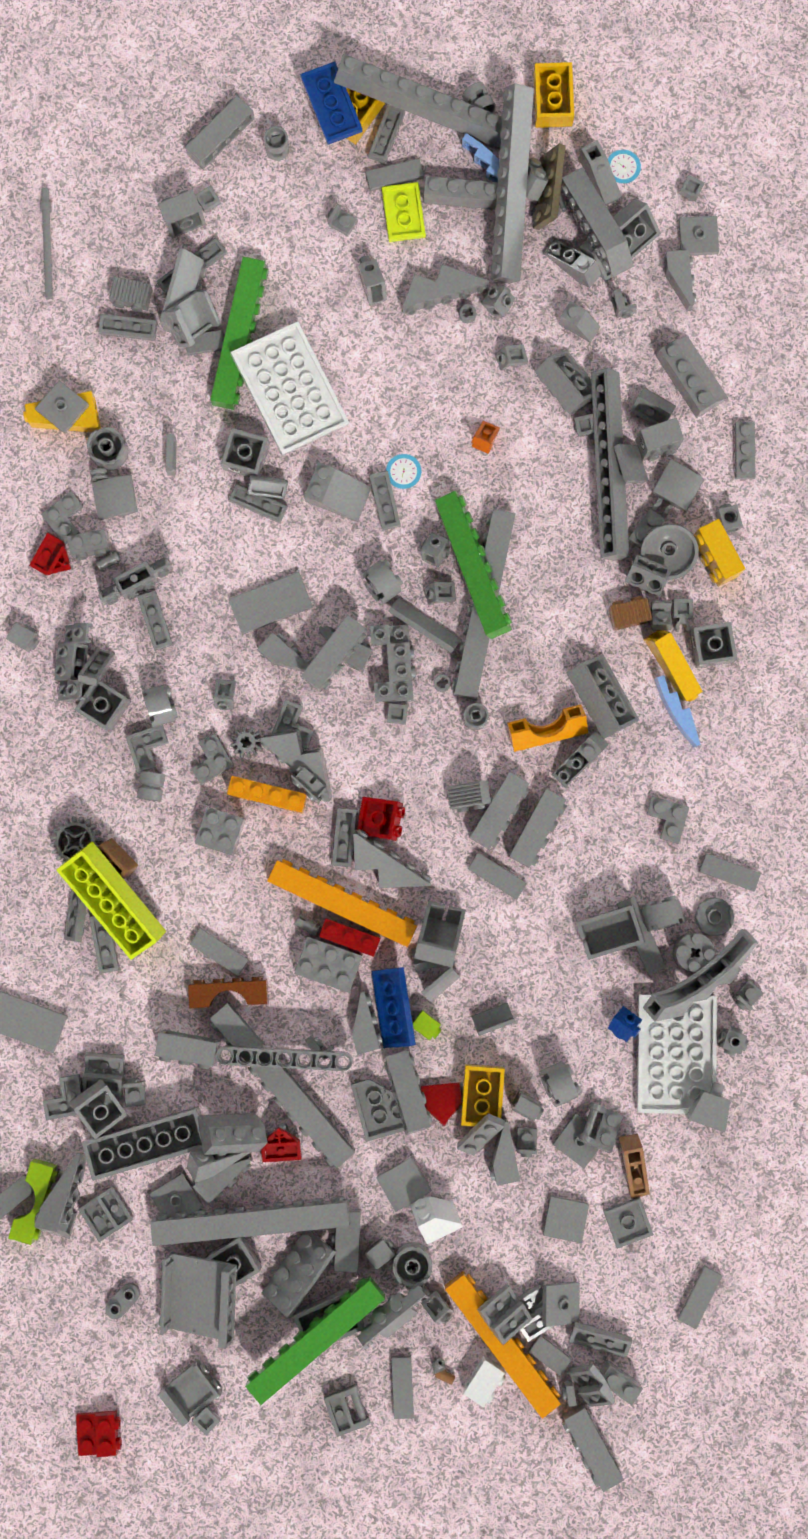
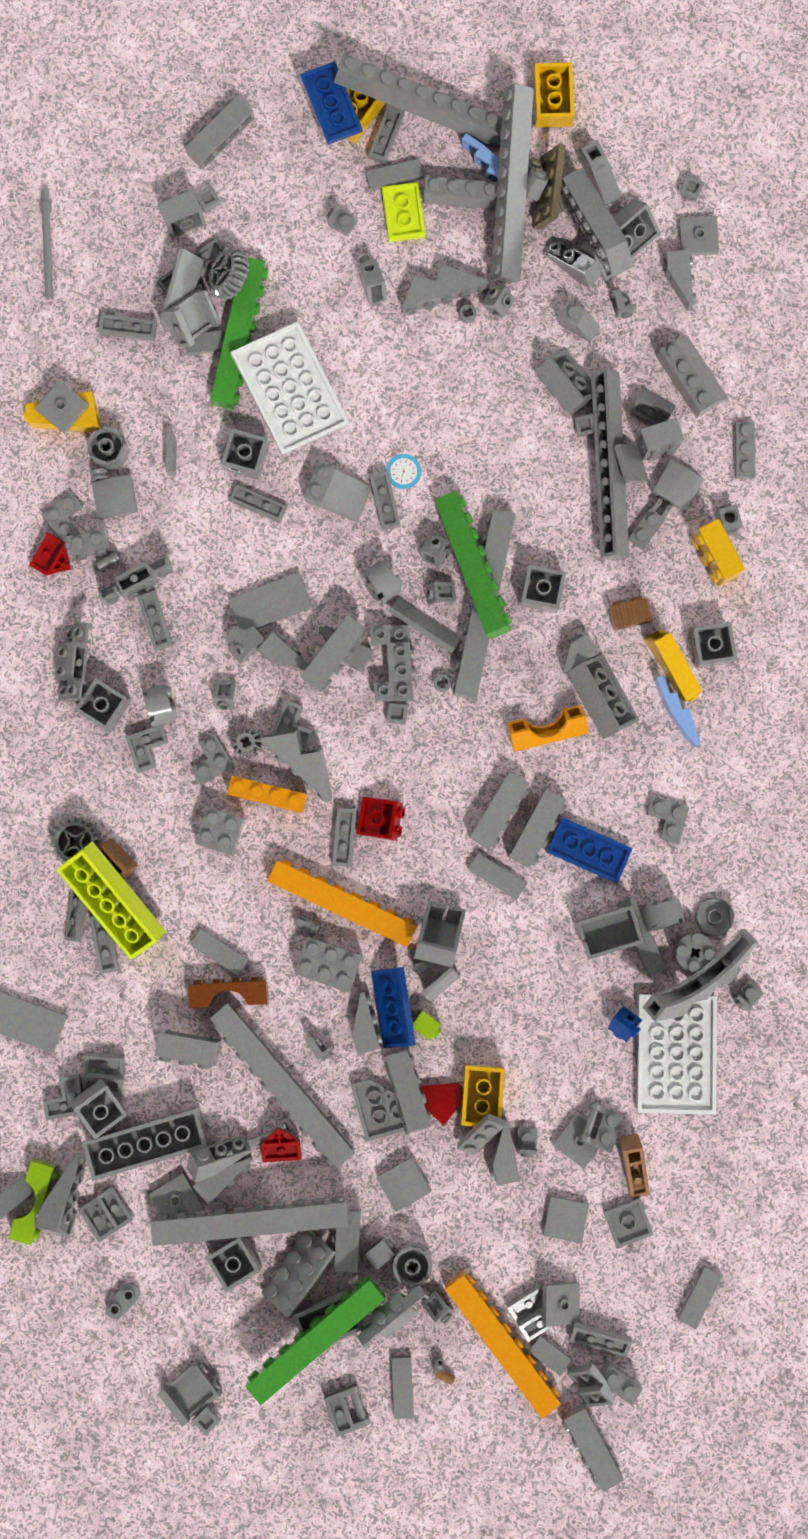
(23, 637): light grey brick -> none
(96, 667): light grey plate -> none
(98, 1433): red plate -> none
(130, 294): light grey brick -> none
(135, 1092): light grey bracket -> none
(151, 786): light grey wheel -> none
(198, 1297): light grey panel -> none
(228, 273): none -> light grey gear
(231, 1133): light grey slope -> none
(244, 642): none -> light grey brick
(267, 486): light grey tile -> none
(275, 1062): light grey beam -> none
(276, 143): light grey wheel -> none
(313, 790): light grey hinge -> none
(349, 937): red brick -> none
(391, 869): light grey slope -> none
(435, 1218): white slope -> none
(469, 795): light grey brick -> none
(475, 716): light grey wheel -> none
(477, 95): light grey wheel -> none
(484, 1381): white brick -> none
(485, 437): orange slope -> none
(493, 1019): light grey panel -> none
(504, 1314): light grey slope -> none
(511, 356): light grey bracket -> none
(527, 1106): light grey brick -> none
(543, 588): none -> light grey brick
(559, 1083): light grey brick -> none
(569, 1393): light grey plate -> none
(579, 651): none -> light grey slope
(580, 759): light grey slope -> none
(589, 850): none -> blue plate
(624, 166): sticker -> none
(648, 575): light grey brick -> none
(661, 615): light grey bracket -> none
(682, 555): light grey dish -> none
(682, 611): light grey plate -> none
(710, 1108): light grey torso -> none
(725, 1041): light grey brick -> none
(730, 872): light grey tile -> none

